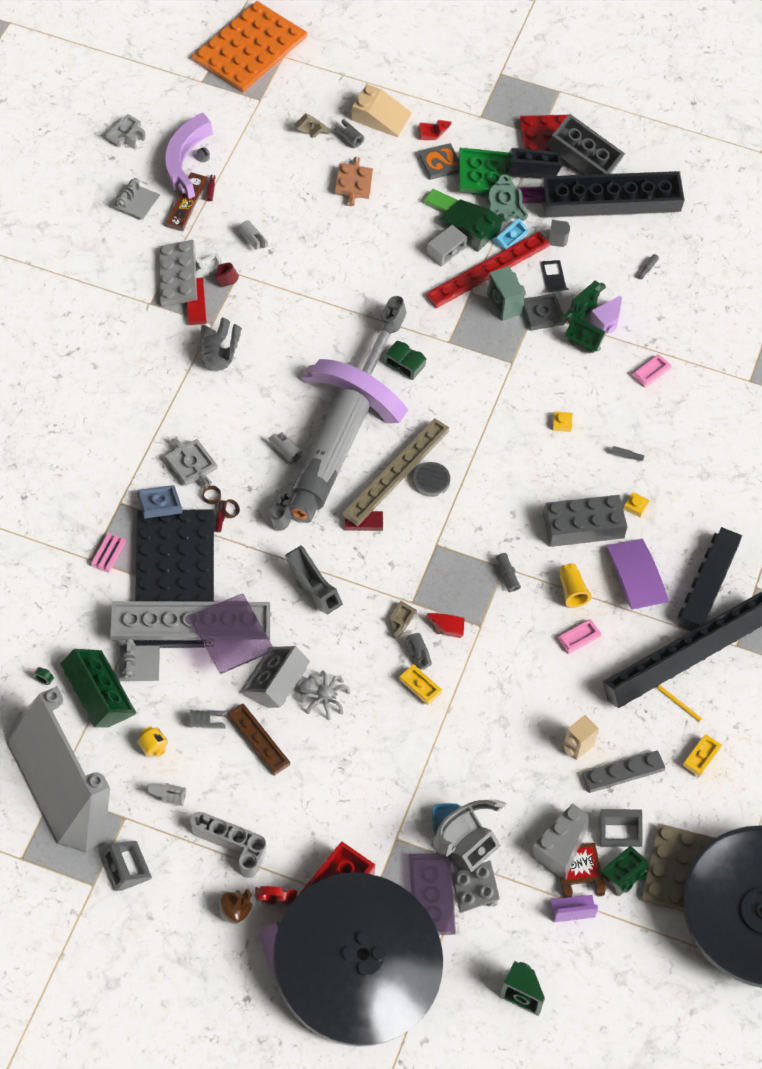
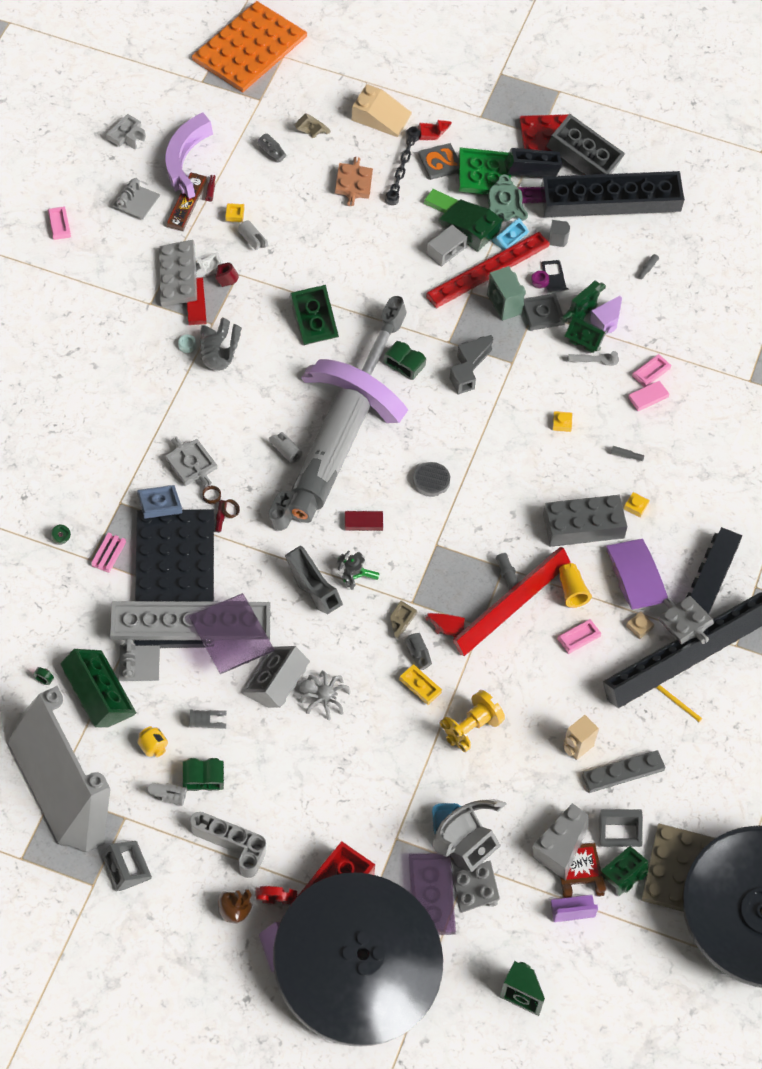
(59, 223): none -> bright pink tile
(60, 534): none -> dark green tile
(187, 343): none -> light aqua tile
(201, 157): dark grey hinge -> none
(203, 774): none -> dark green brick
(235, 212): none -> yellow plate
(258, 739): reddish brown tile -> none
(274, 149): none -> dark grey hinge
(314, 314): none -> dark green slope
(350, 134): dark grey hinge -> none
(353, 564): none -> dark grey plant
(392, 196): none -> black piece
(396, 472): dark tan plate -> none
(470, 356): none -> dark grey arch
(482, 713): none -> yellow piece
(511, 602): none -> red tile
(540, 279): none -> magenta tile
(606, 359): none -> light grey piece
(640, 625): none -> tan plate
(648, 395): none -> bright pink tile
(686, 620): none -> light grey plate
(702, 755): yellow plate -> none

